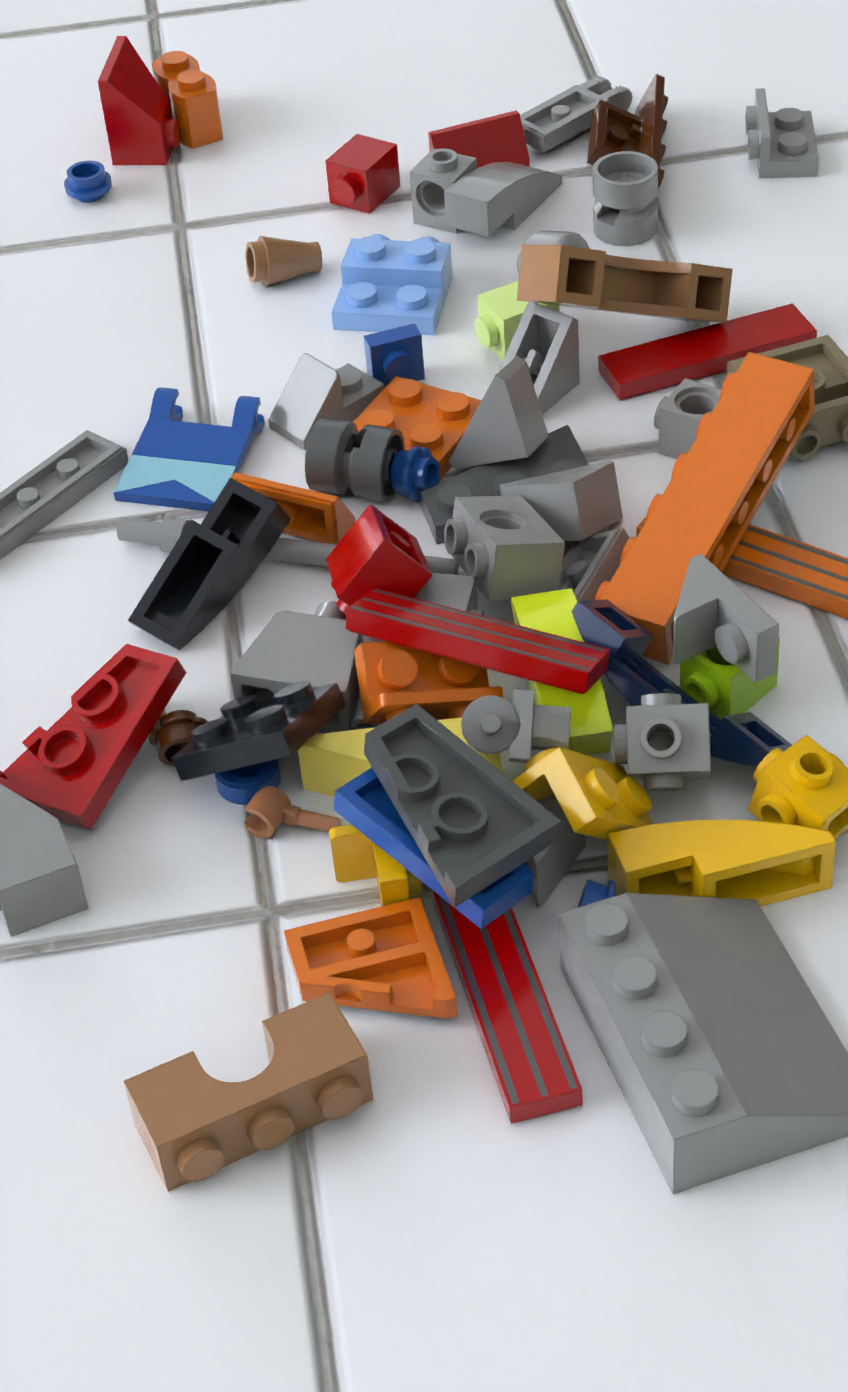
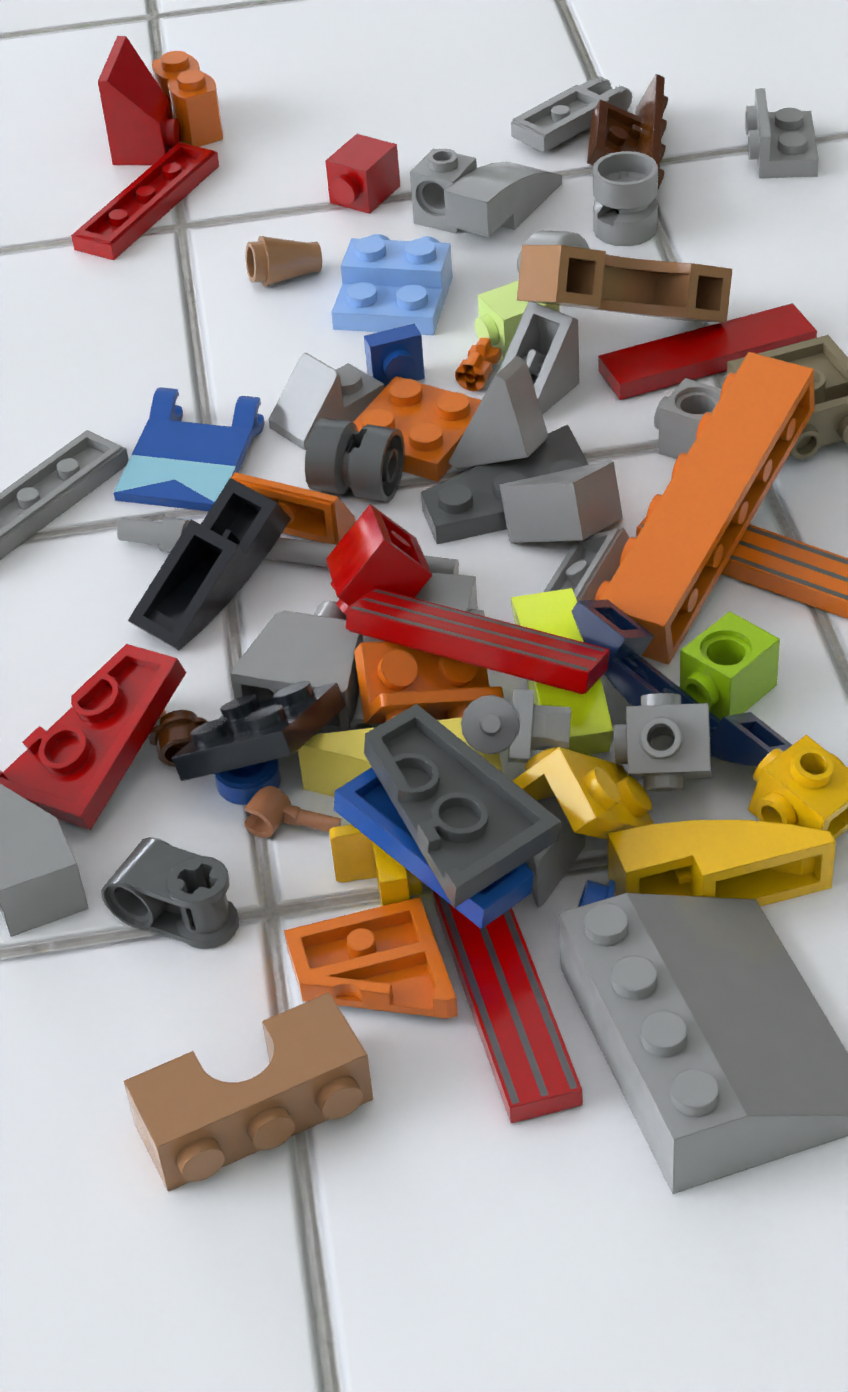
(87, 181): blue plate -> none
(145, 201): none -> red tile
(173, 894): none -> dark grey piece
(414, 472): blue plate -> none
(478, 366): none -> orange piece
(486, 139): red slope -> none
(504, 546): light grey brick -> none
(722, 616): light grey slope -> none

